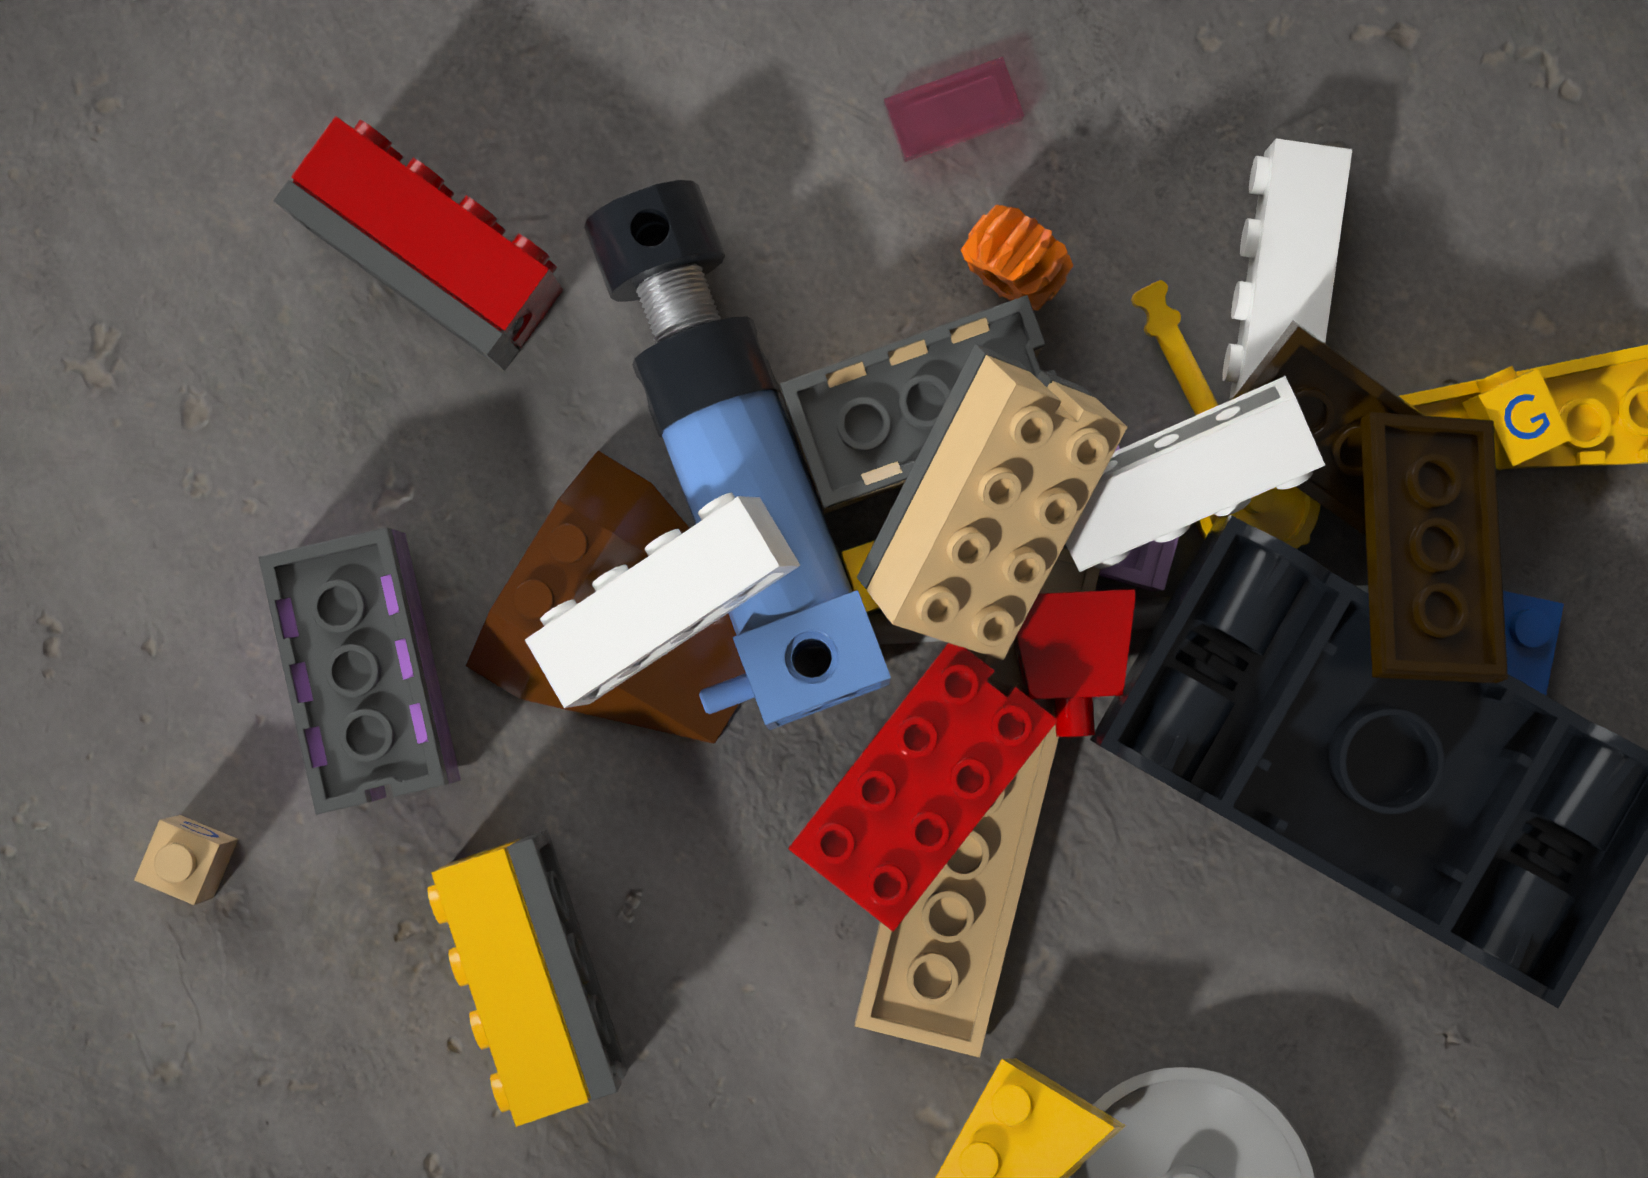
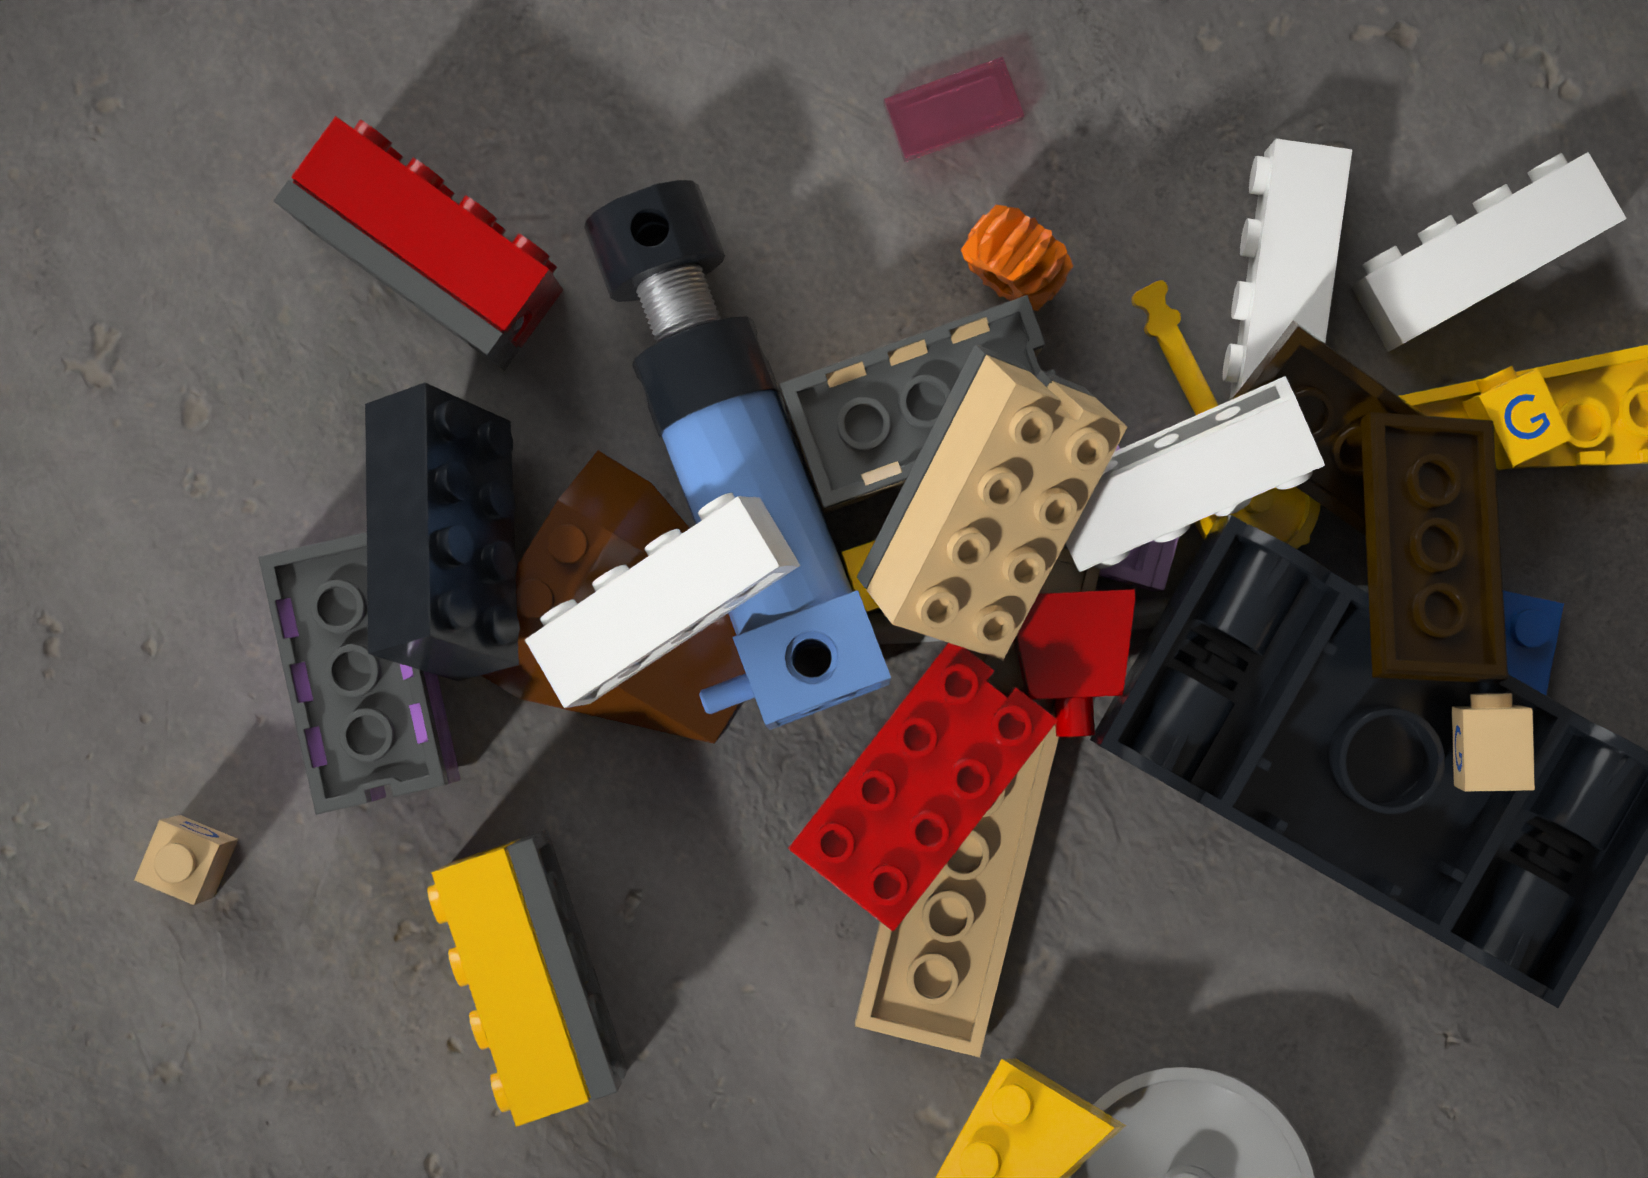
(440, 534): none -> black brick
(1488, 250): none -> white brick
(1493, 744): none -> tan brick

